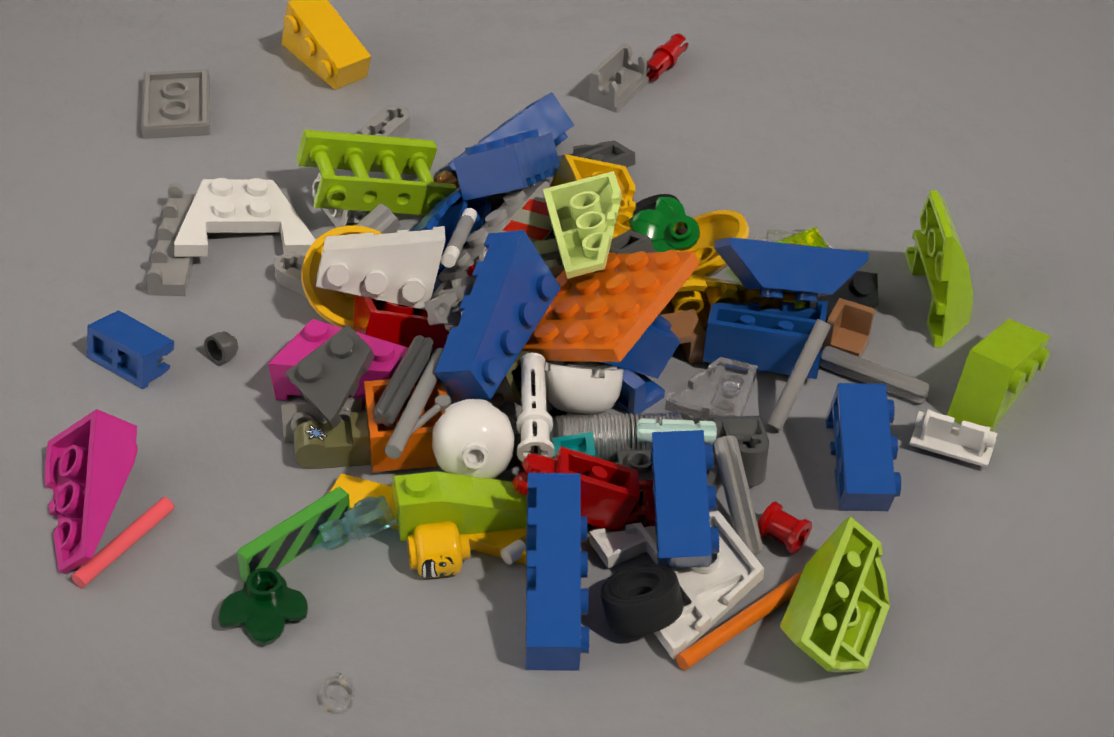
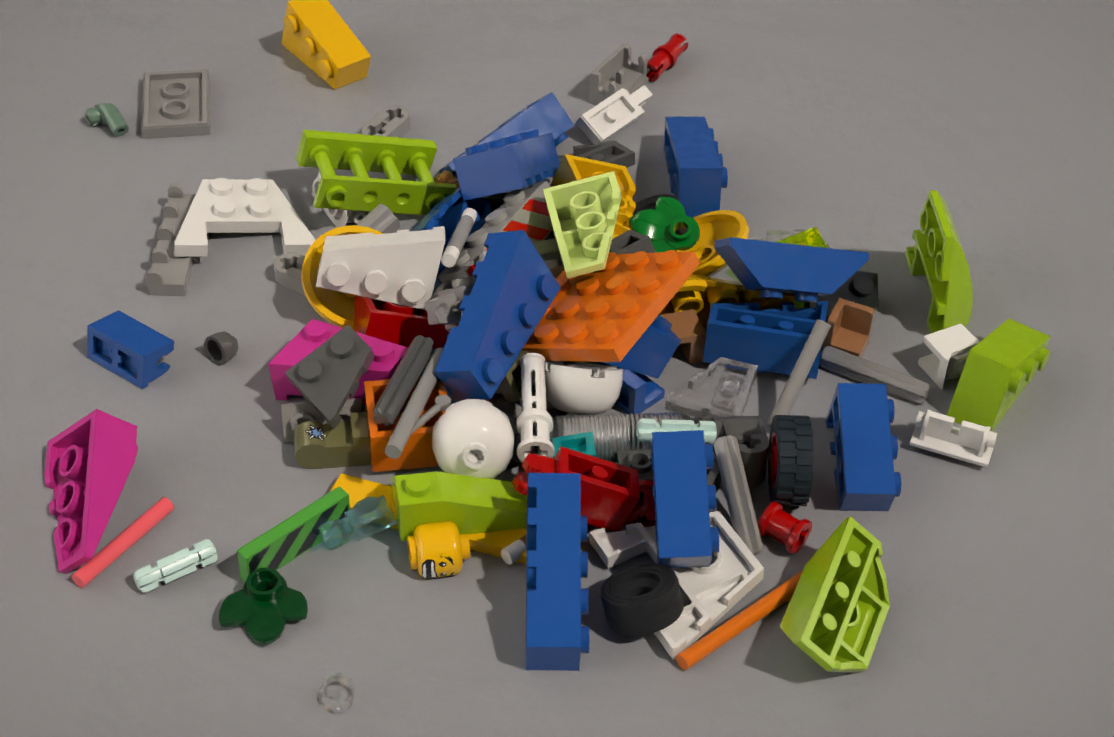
(107, 115): none -> sand green arm
(175, 565): none -> light aqua axle
(613, 114): none -> white hinge
(694, 164): none -> blue wedge
(790, 460): none -> black wheel
(949, 354): none -> white window

